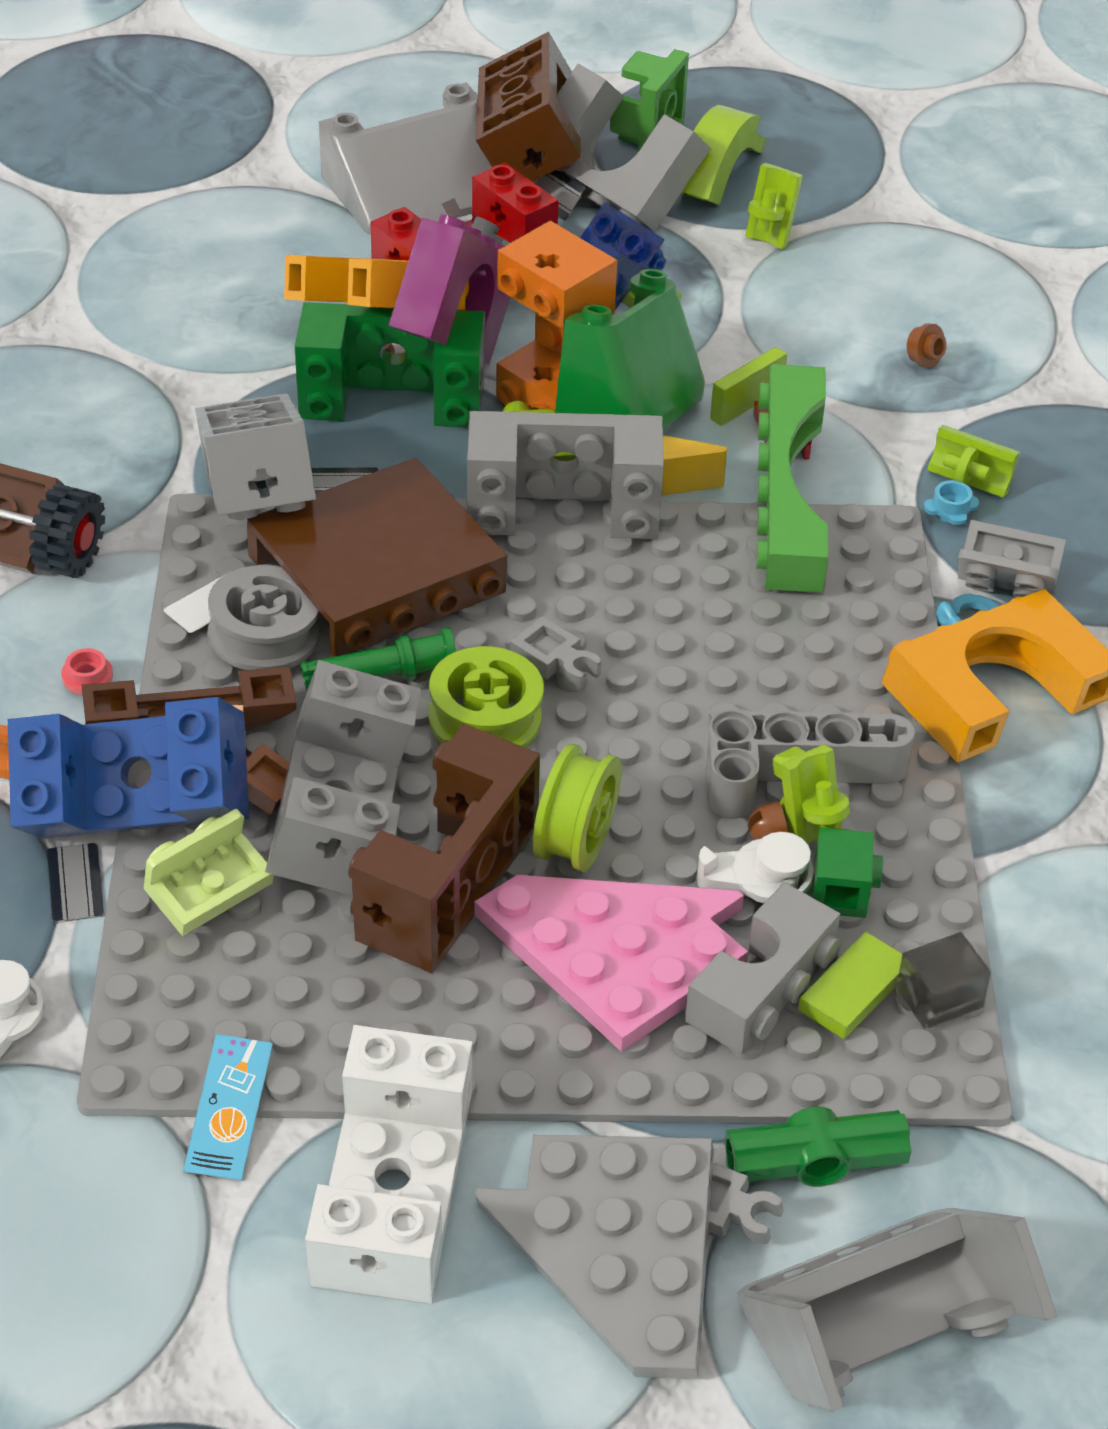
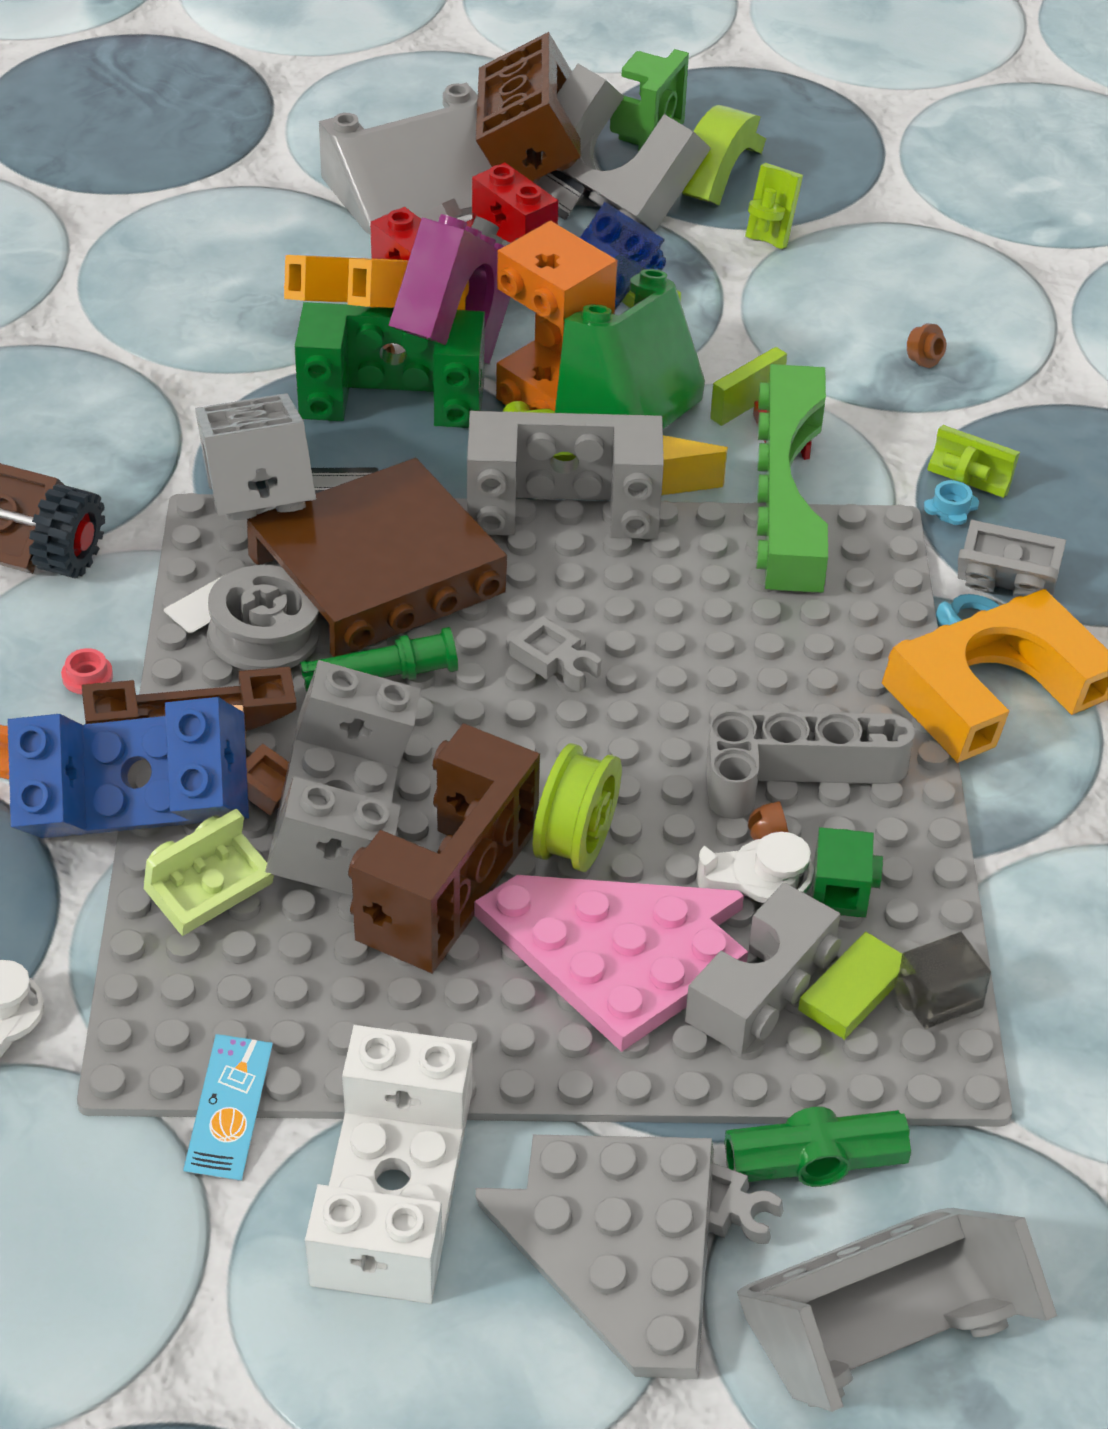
(75, 882): sticker -> none
(486, 682): lime wheel -> none
(810, 791): lime hips -> none

